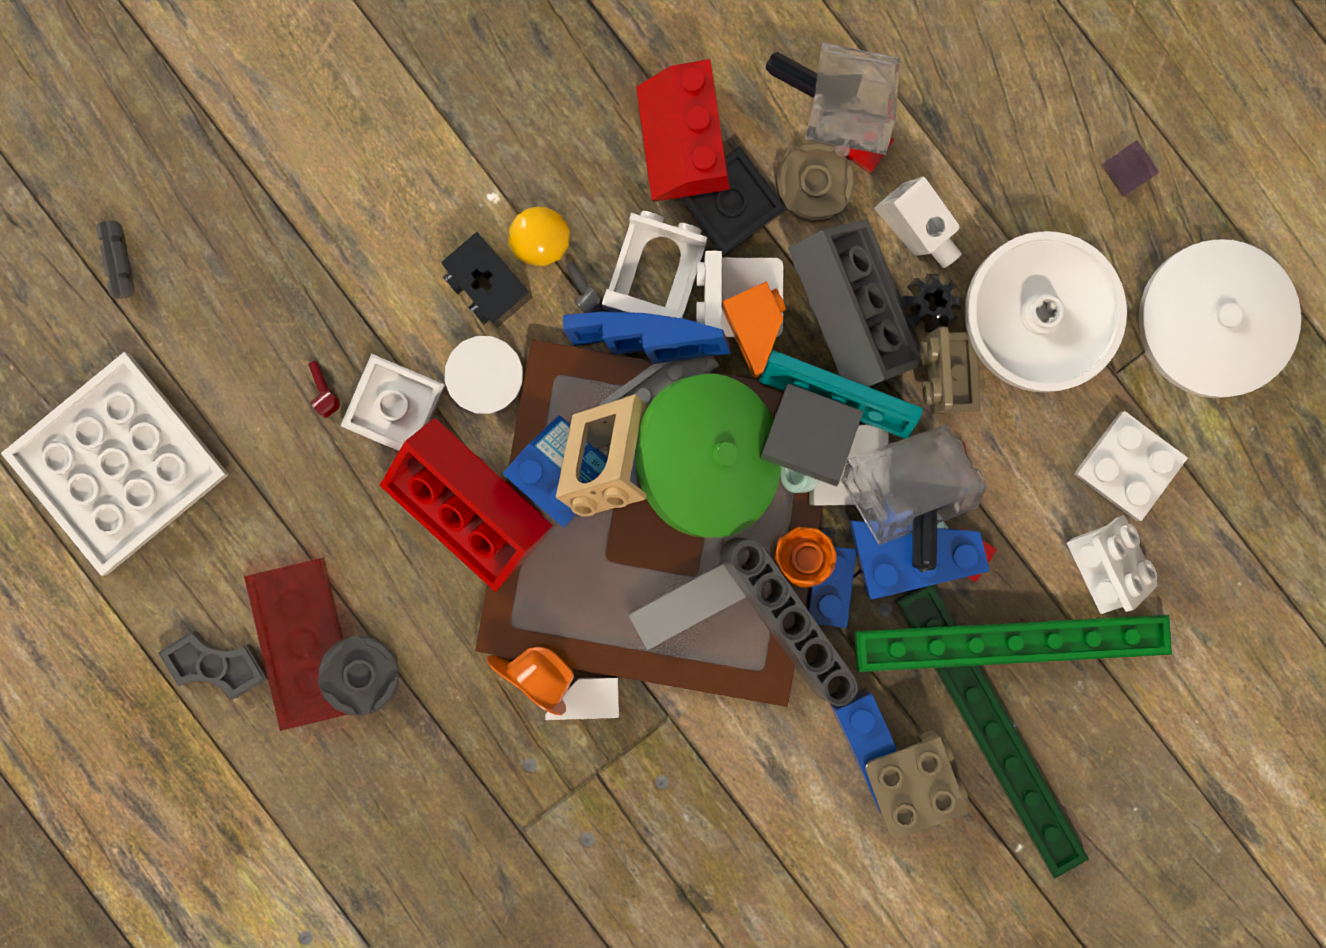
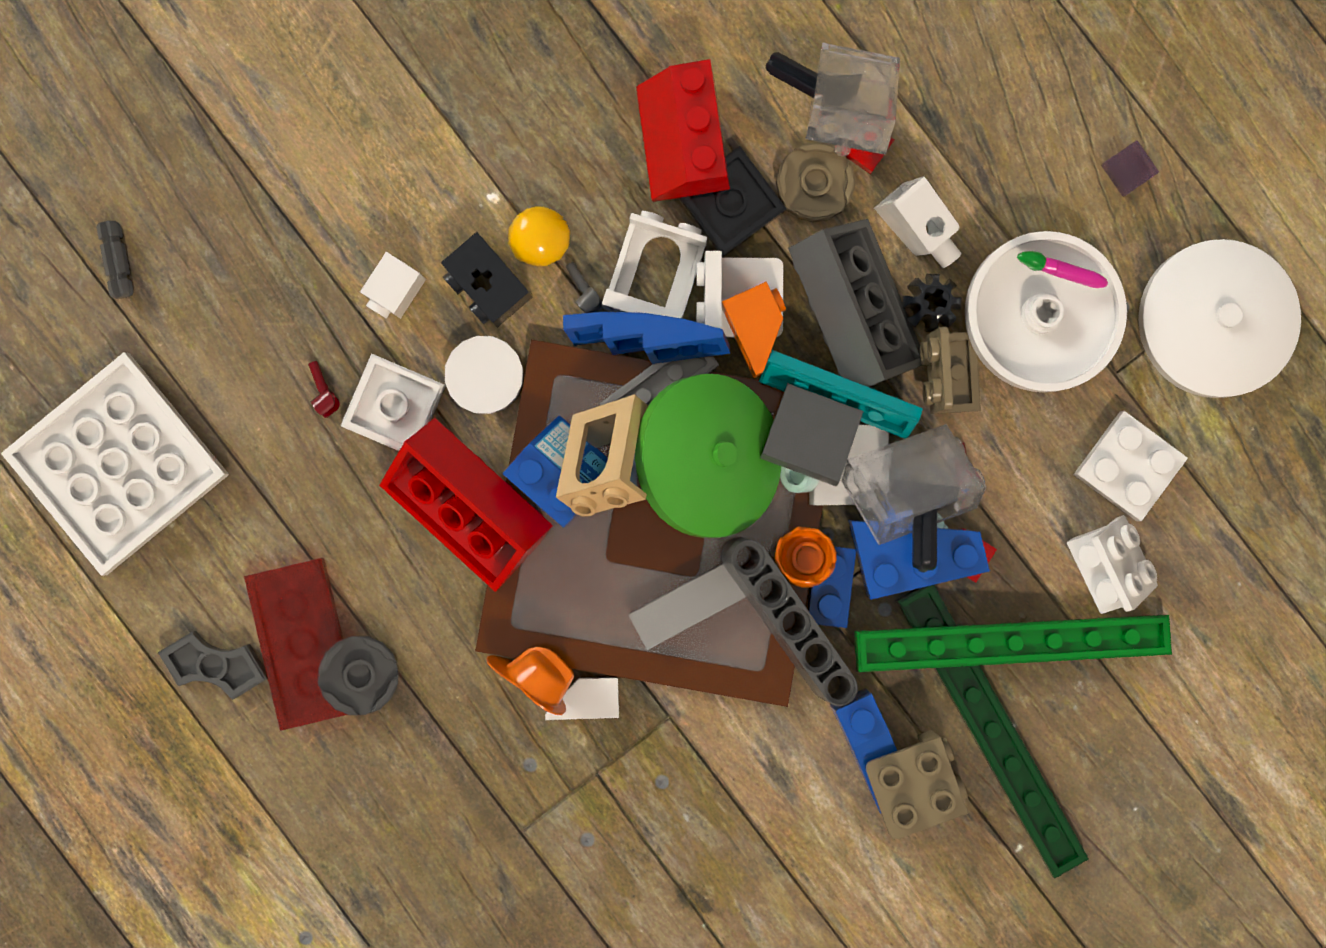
(392, 286): none -> white brick
(1038, 262): none -> dark pink piece

